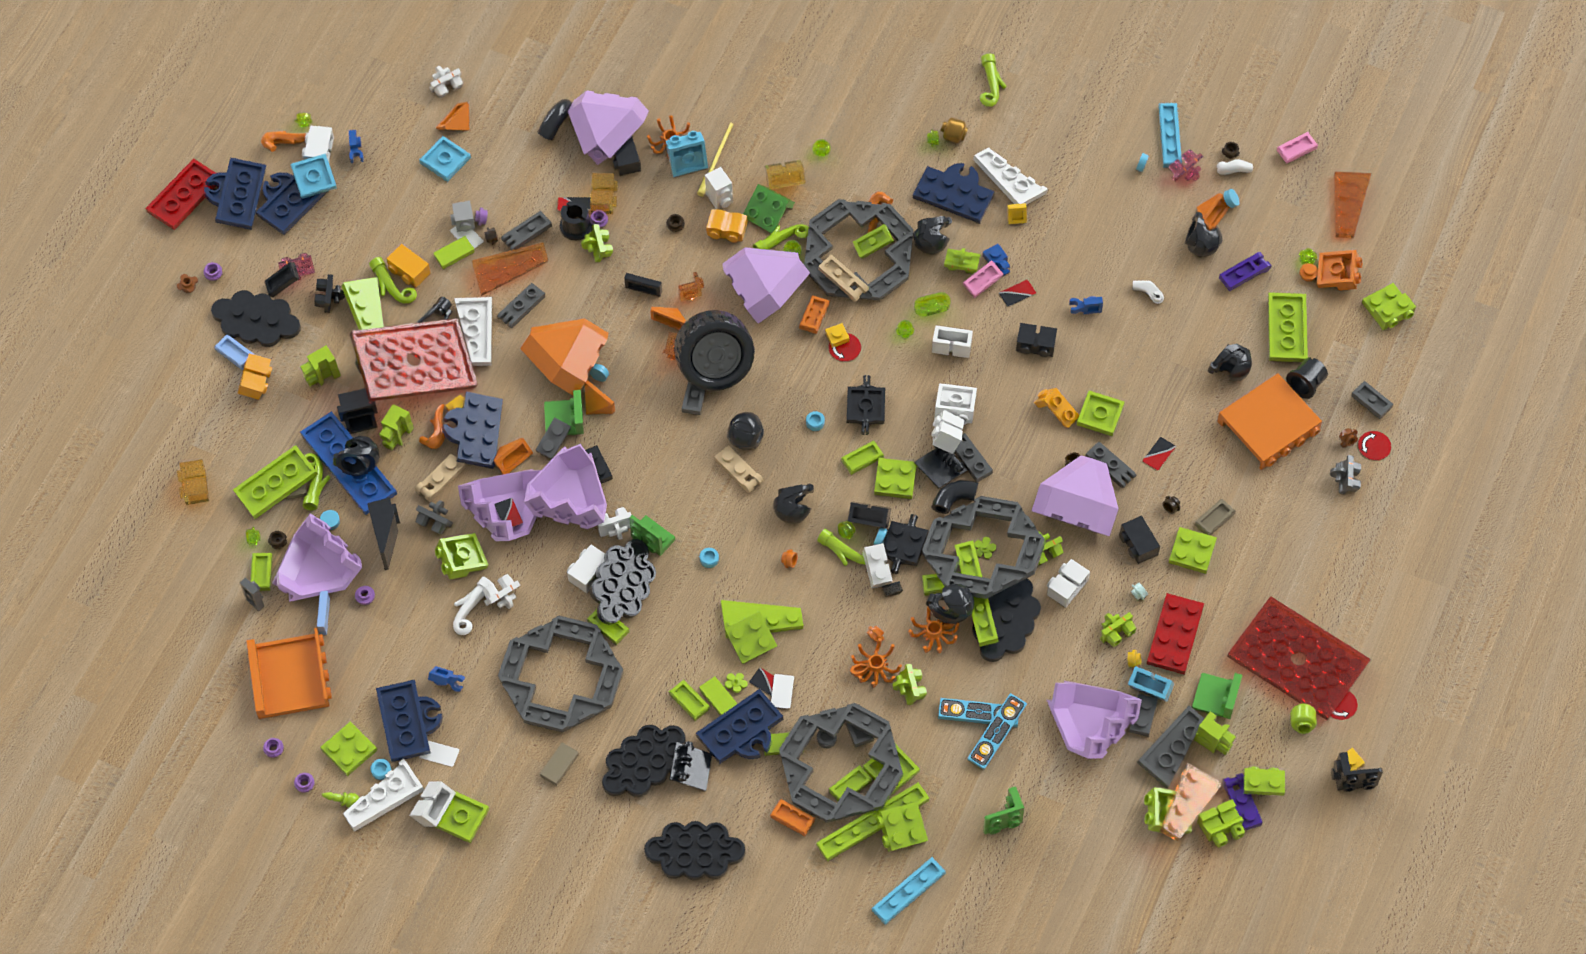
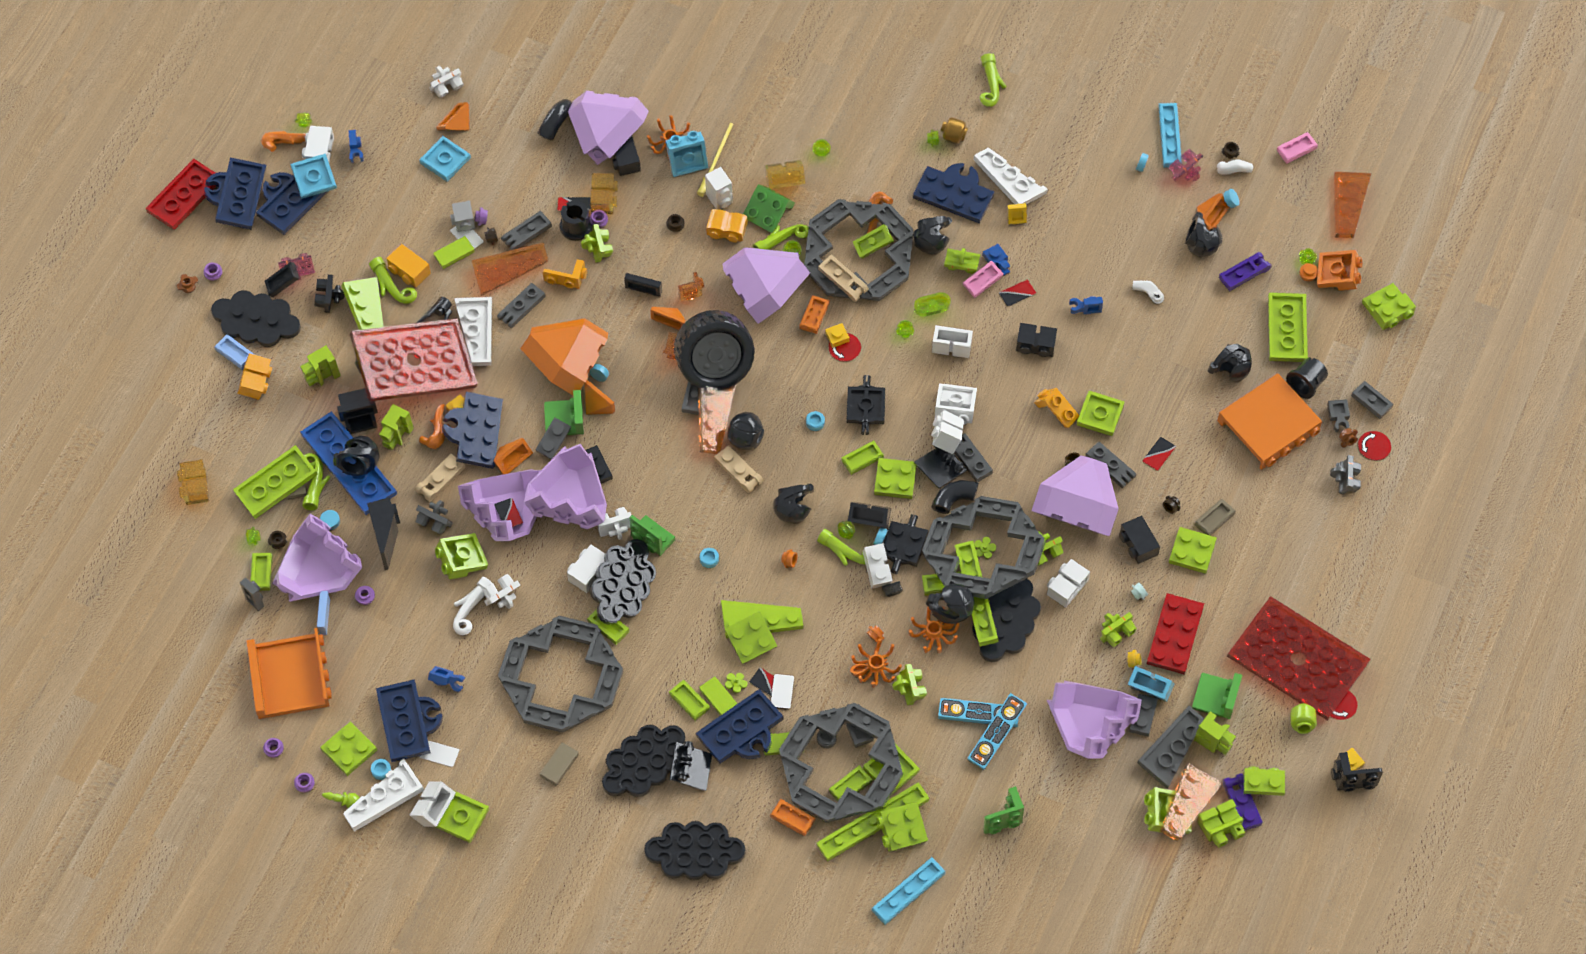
(568, 280): none -> light orange bracket
(713, 417): none -> clear orange wing
(1339, 412): none -> dark grey plate

